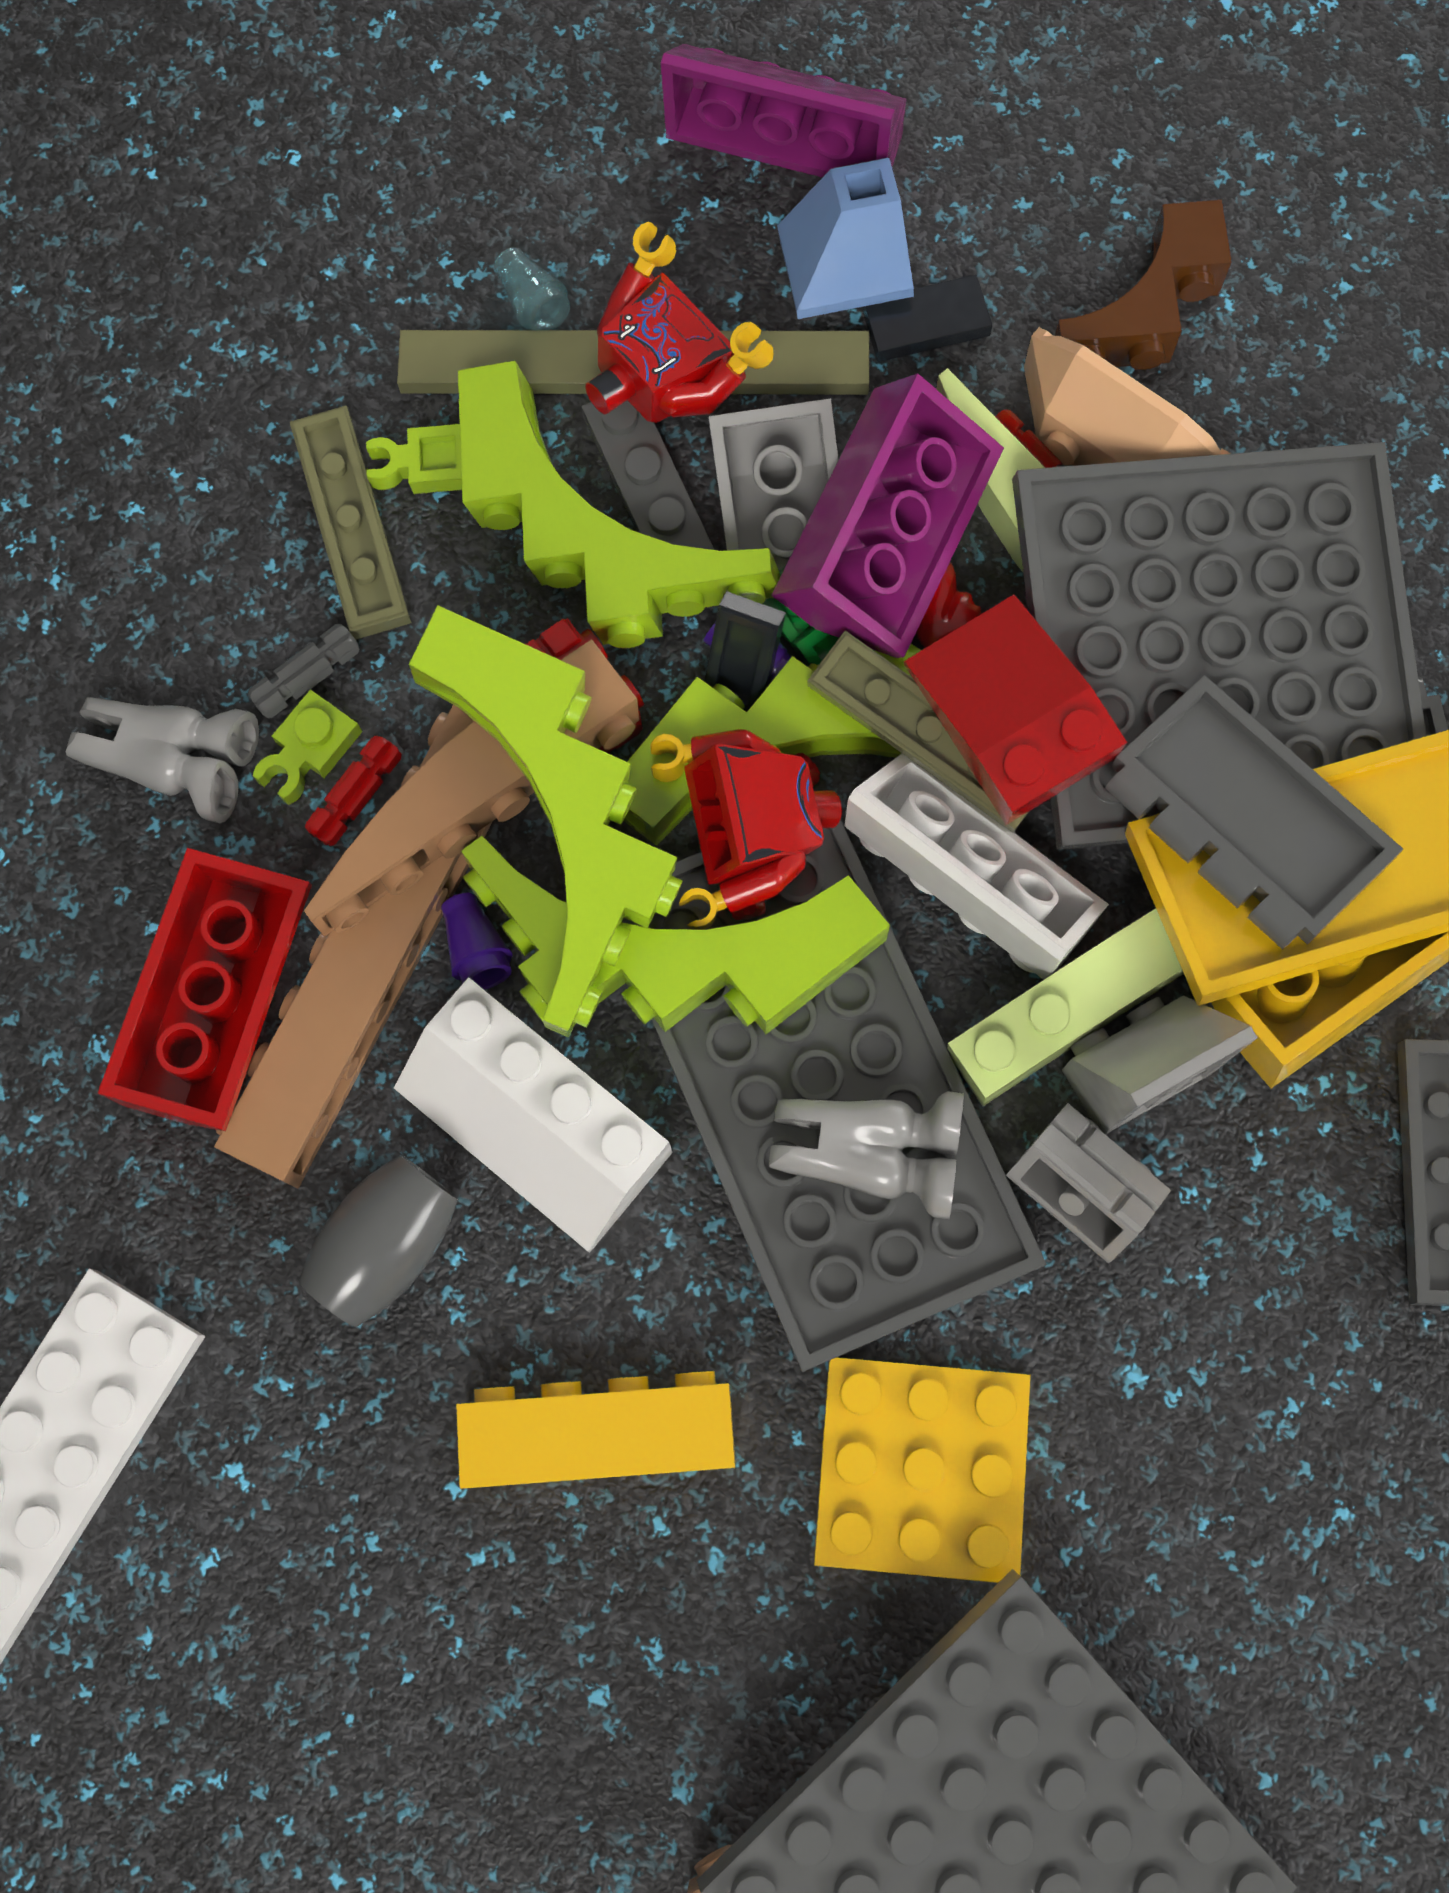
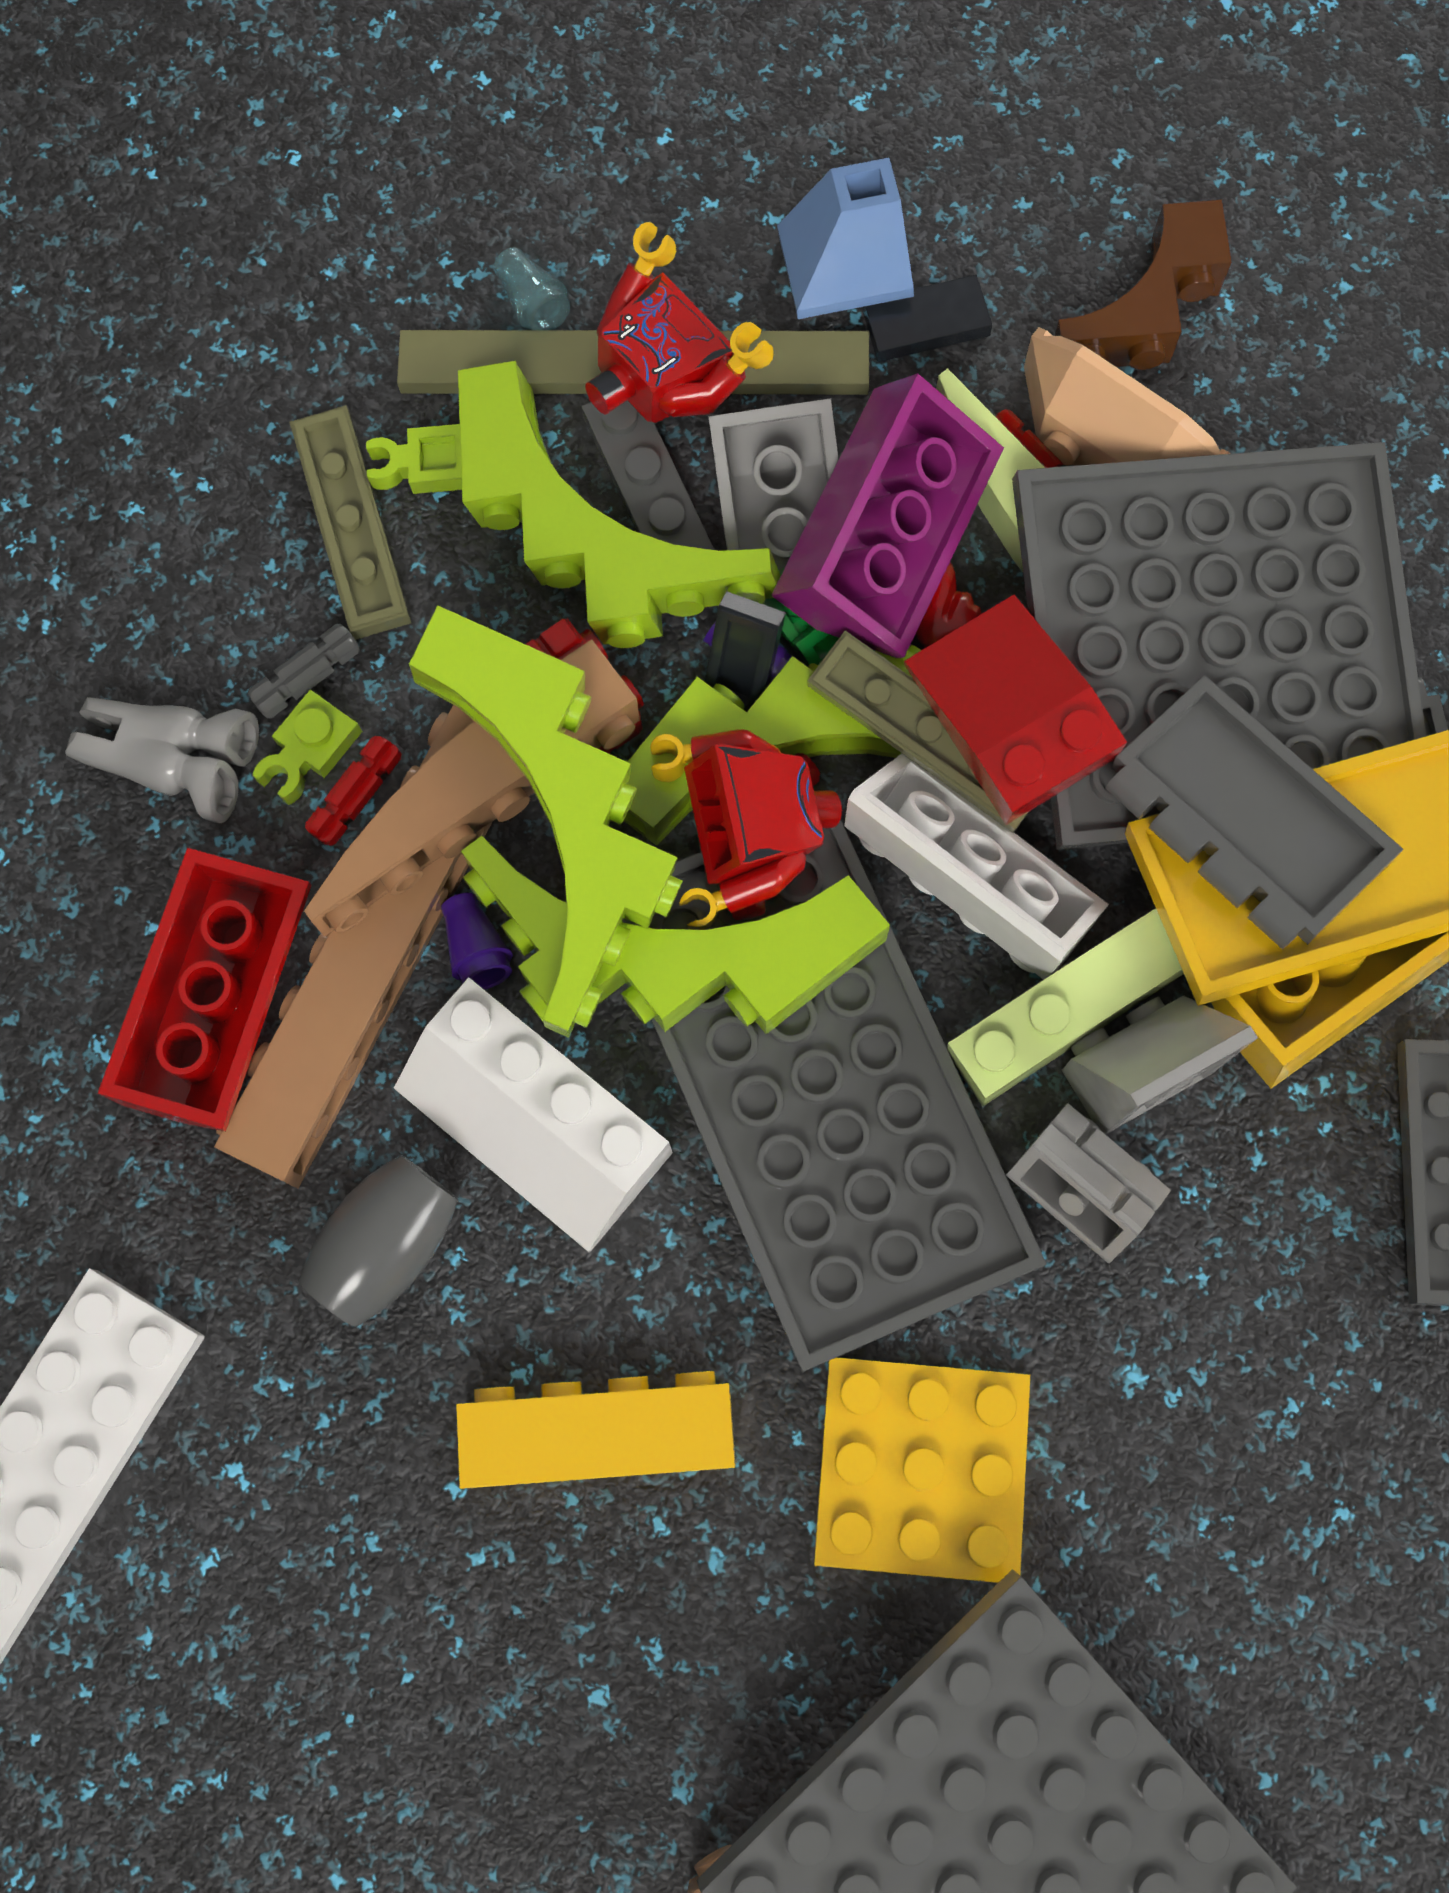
(776, 112): magenta slope -> none
(865, 1142): light grey piece -> none

